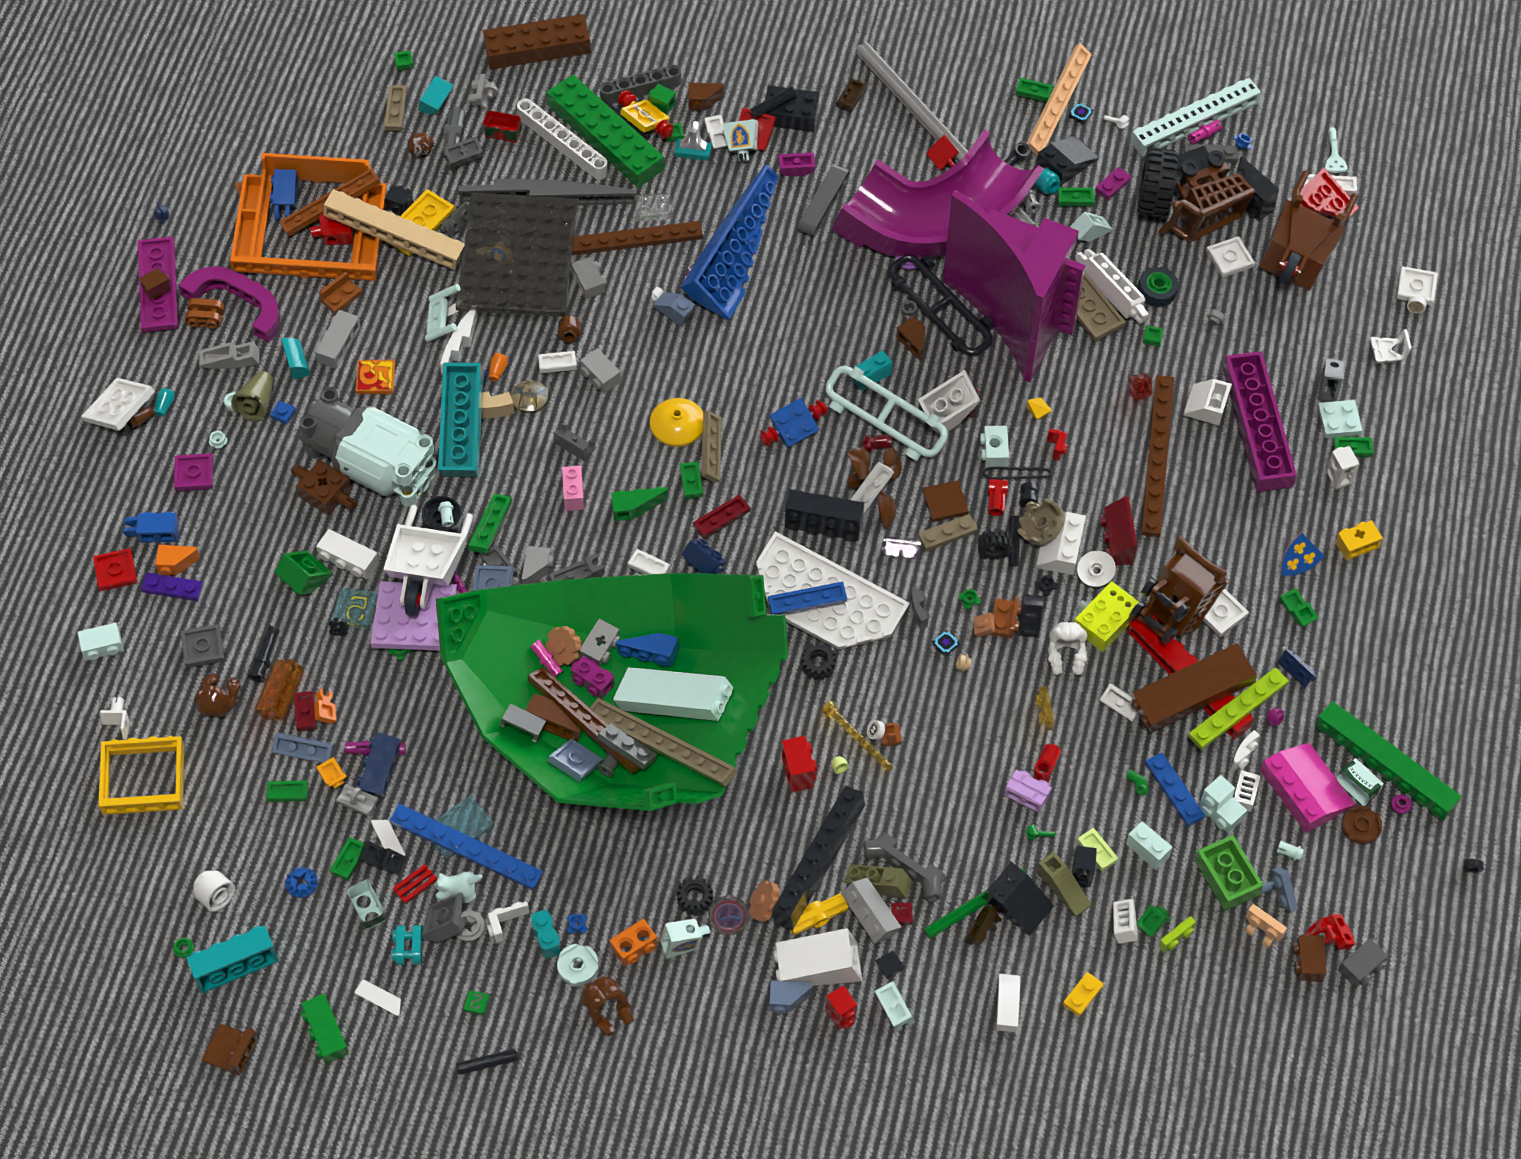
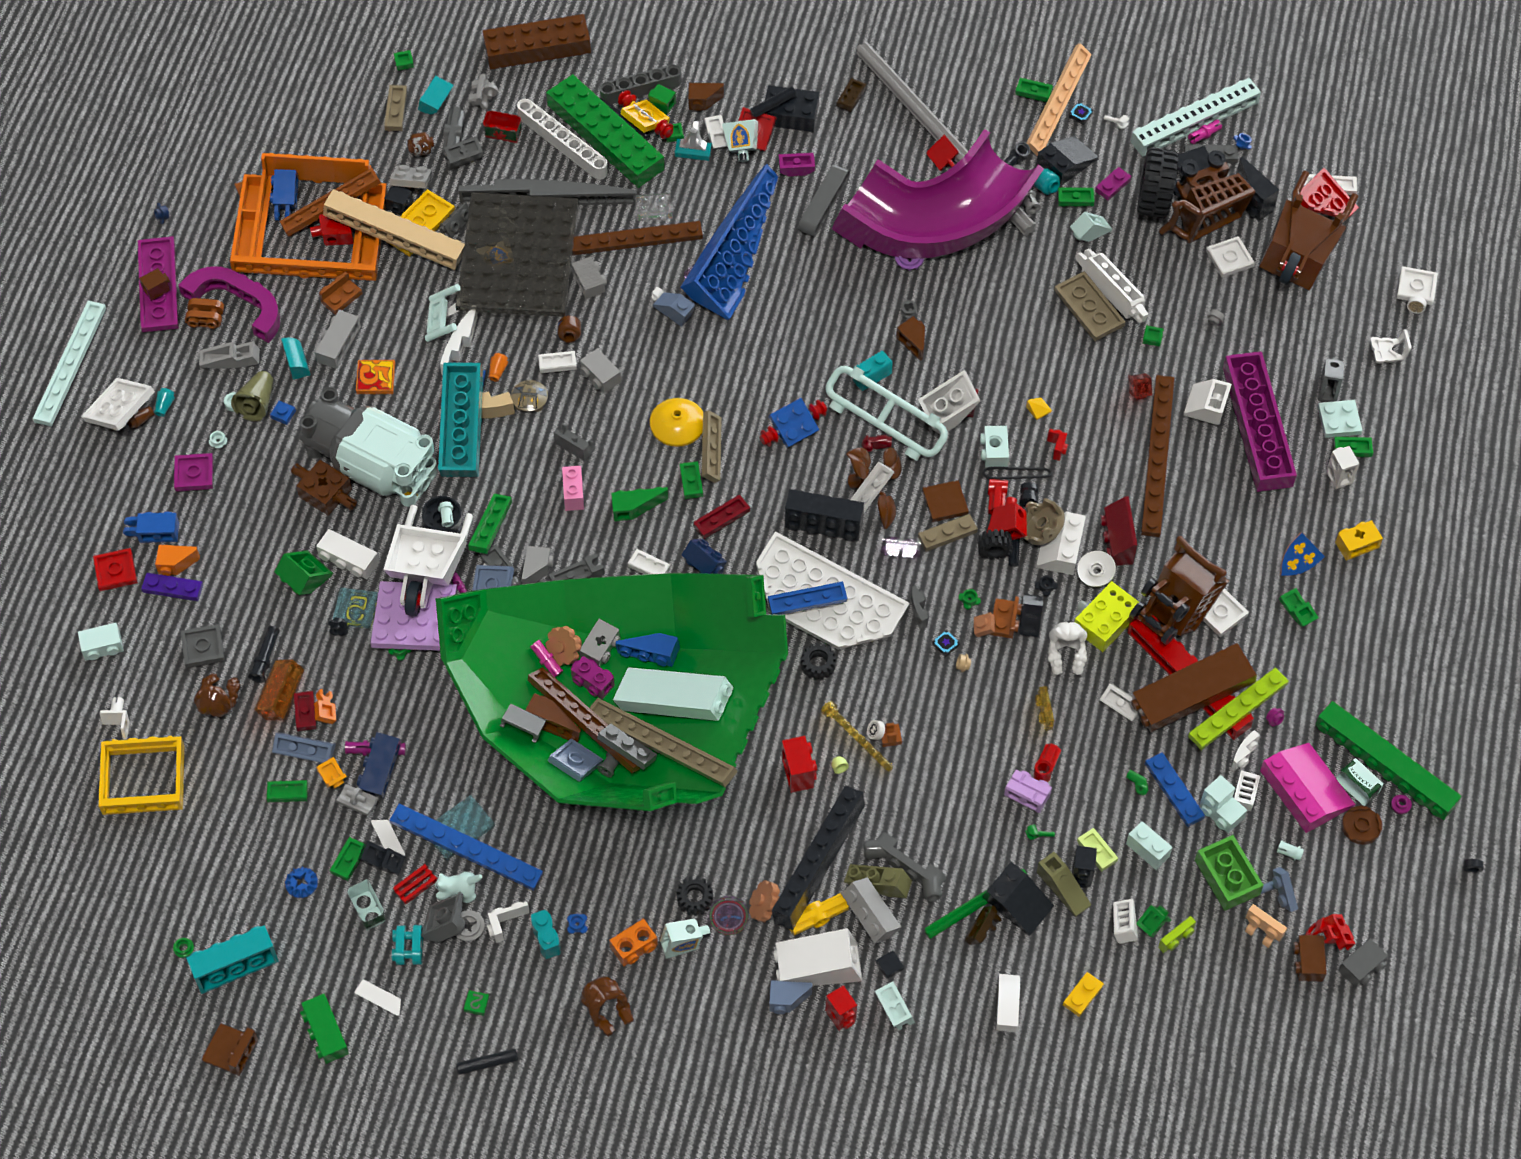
(69, 363): none -> light aqua plate
(213, 890): white piece -> none
(411, 177): none -> light grey plate
(580, 954): light aqua plate -> none
(902, 913): dark red plate -> none
(926, 263): black bar -> none
(1009, 518): none -> red torso
(1015, 276): magenta slope -> none
(1158, 286): black wheel -> none
(1293, 665): dark blue hinge -> none
(1335, 160): light aqua piece -> none

